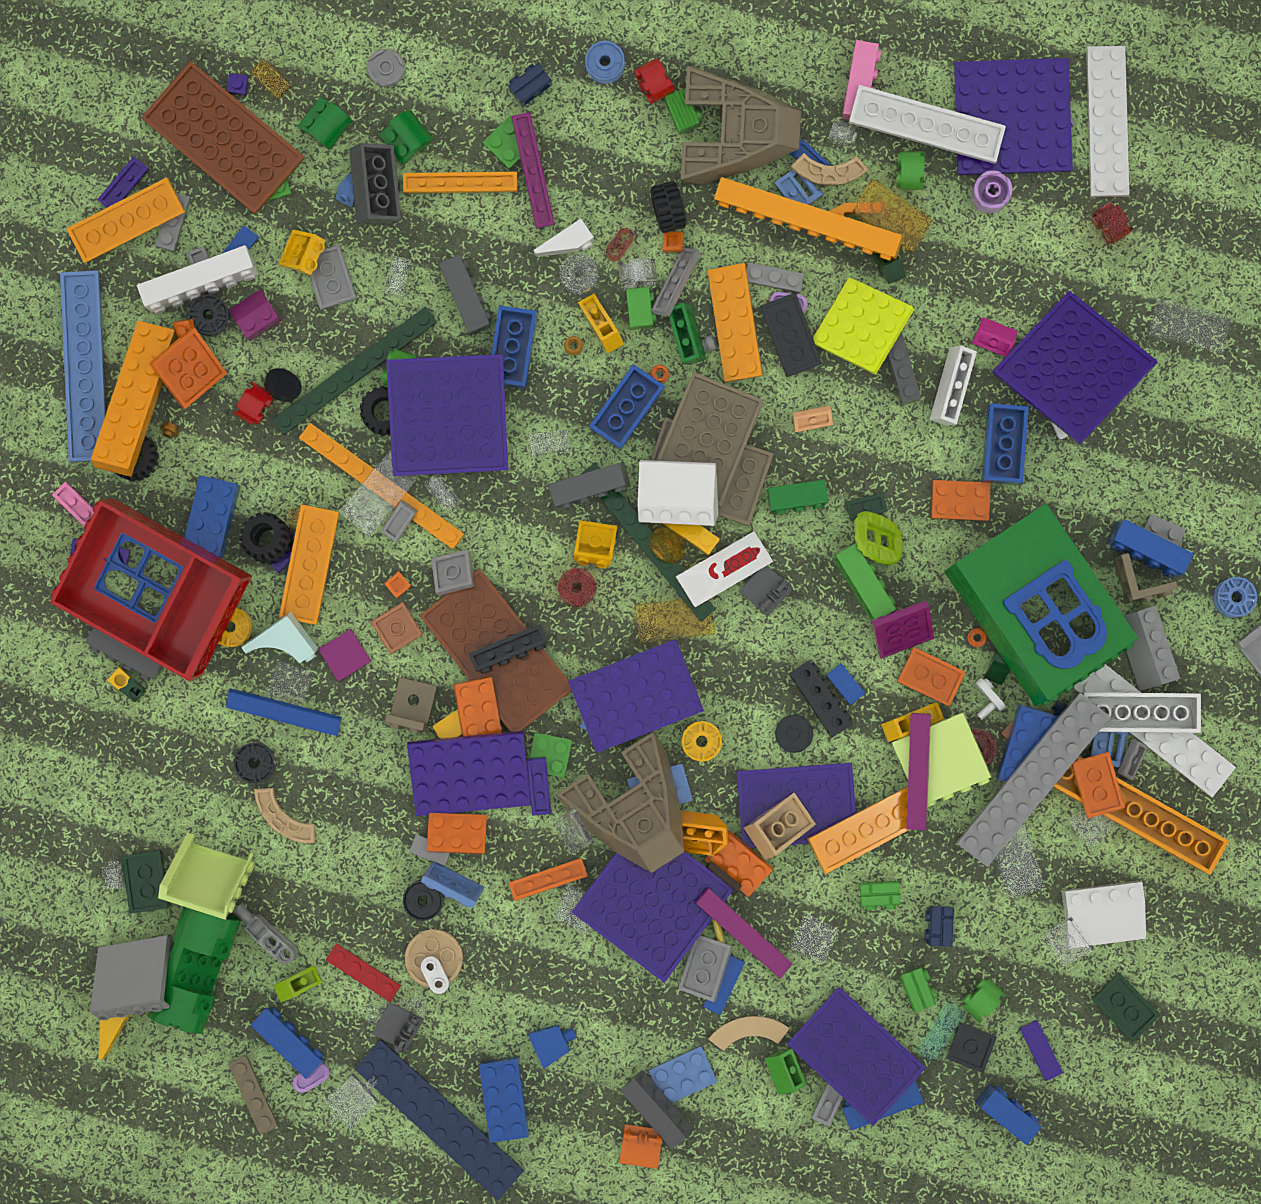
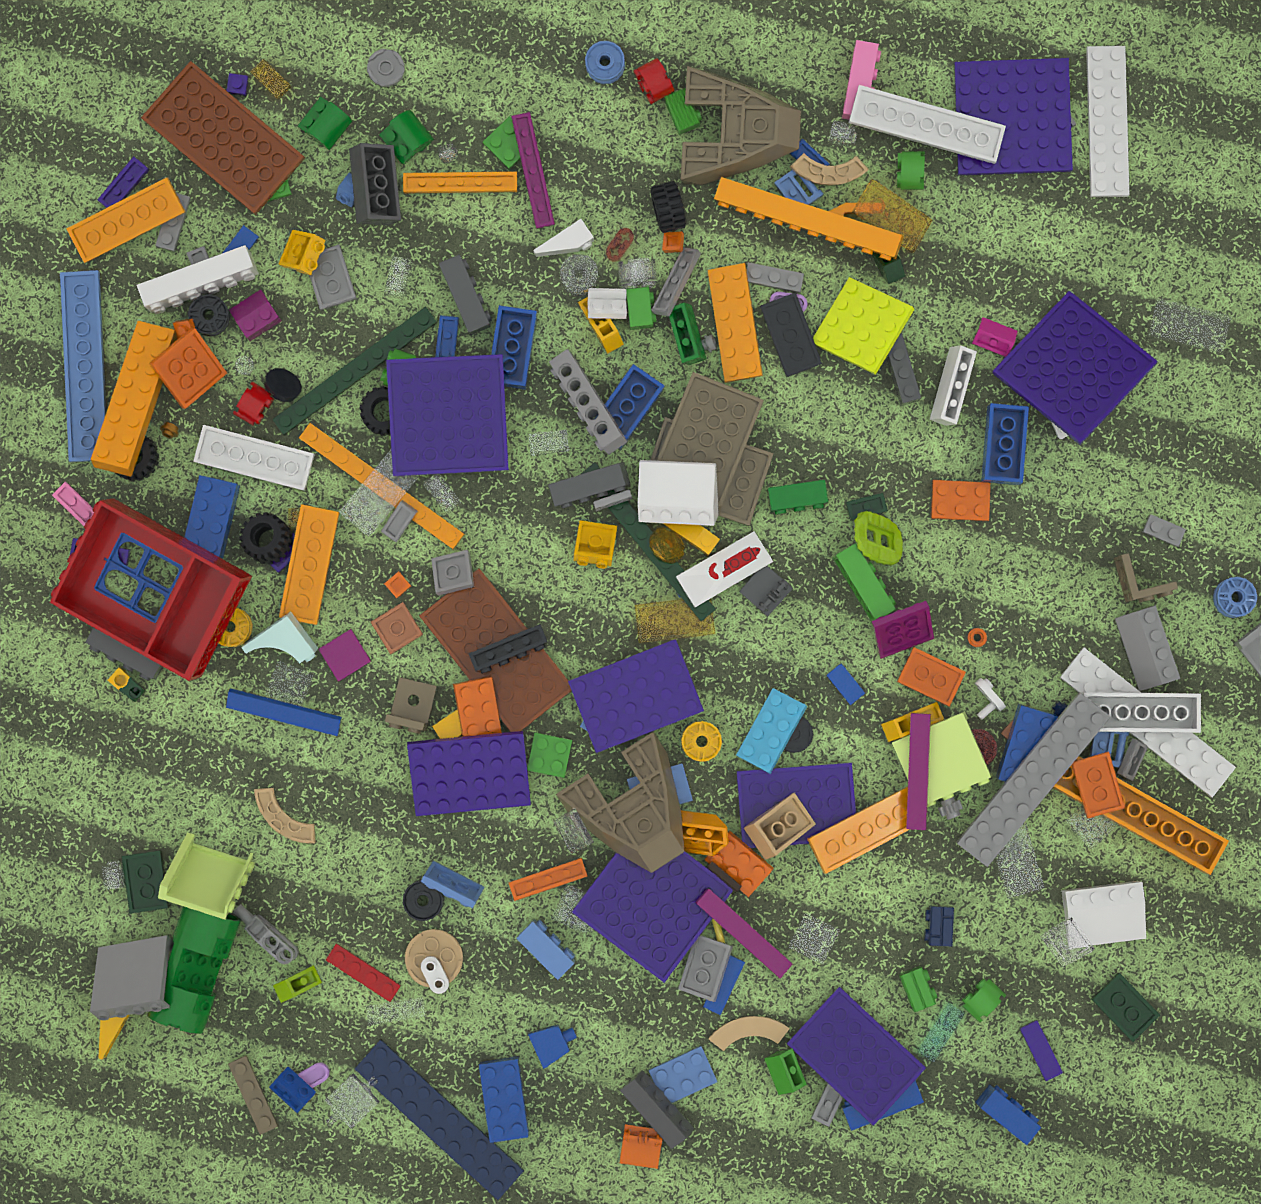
(244, 365): none -> clear plate
(246, 771): black wheel -> none
(254, 457): none -> white plate
(288, 1042): blue brick -> none
(292, 1089): none -> blue bracket
(397, 1027): dark grey hinge -> none
(419, 848): light grey tile -> none
(447, 153): none -> clear piece
(447, 336): none -> blue tile
(456, 833): orange plate -> none
(529, 84): dark blue brick -> none
(539, 786): dark purple tile -> none
(546, 948): none -> medium blue brick
(568, 363): none -> light grey brick
(573, 339): pearl gold plate -> none
(588, 586): clear red brick -> none
(607, 303): none -> white bracket
(612, 500): none -> light grey tile
(663, 369): orange plate -> none
(771, 730): none -> medium azure plate
(812, 418): light nougat plate -> none
(820, 699): black brick -> none
(879, 894): bright green brick -> none
(950, 808): none -> light grey gear
(971, 1047): black plate -> none
(997, 183): lavender brick -> none
(997, 669): dark green slope -> none
(1021, 565): green panel -> none
(1112, 222): clear red brick -> none
(1149, 548): blue brick -> none

